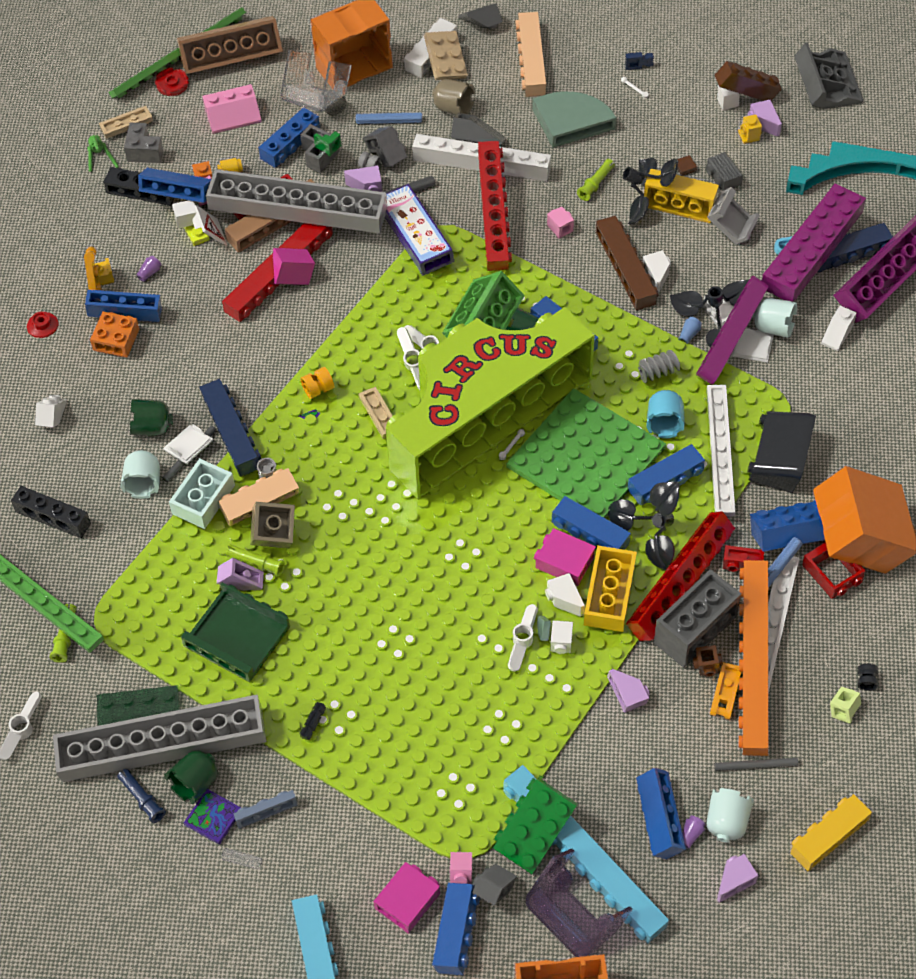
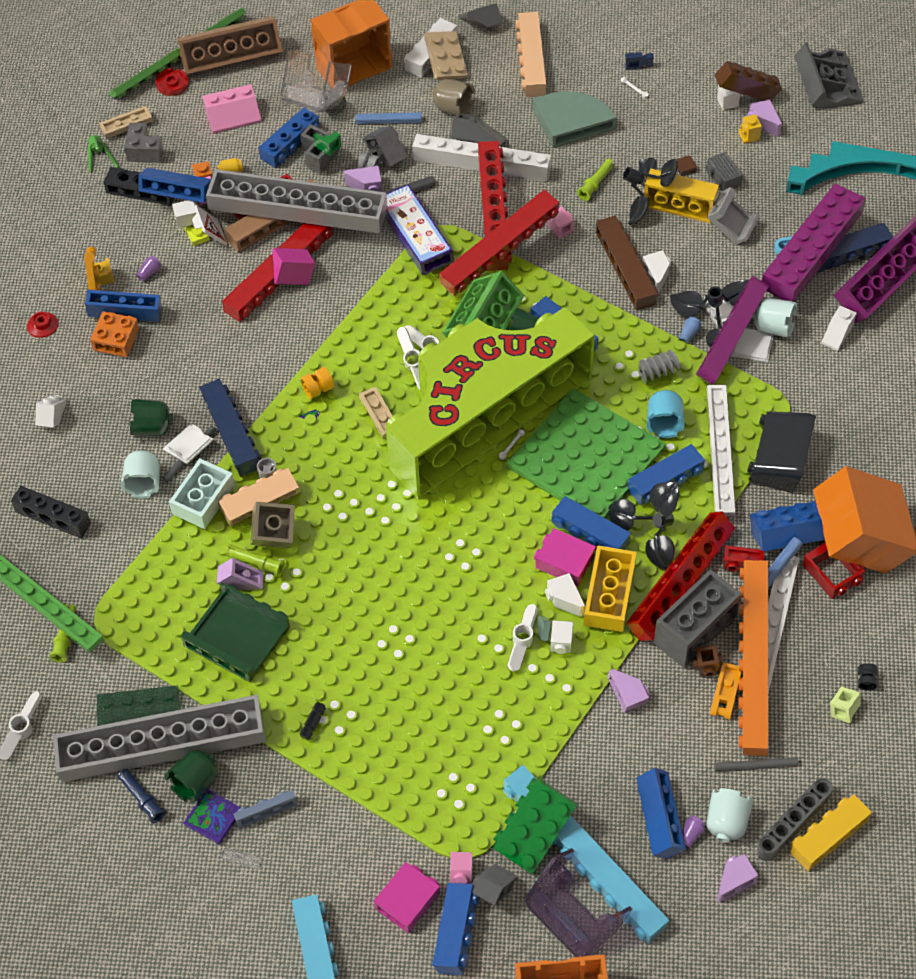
(499, 242): none -> red brick
(790, 827): none -> dark grey beam

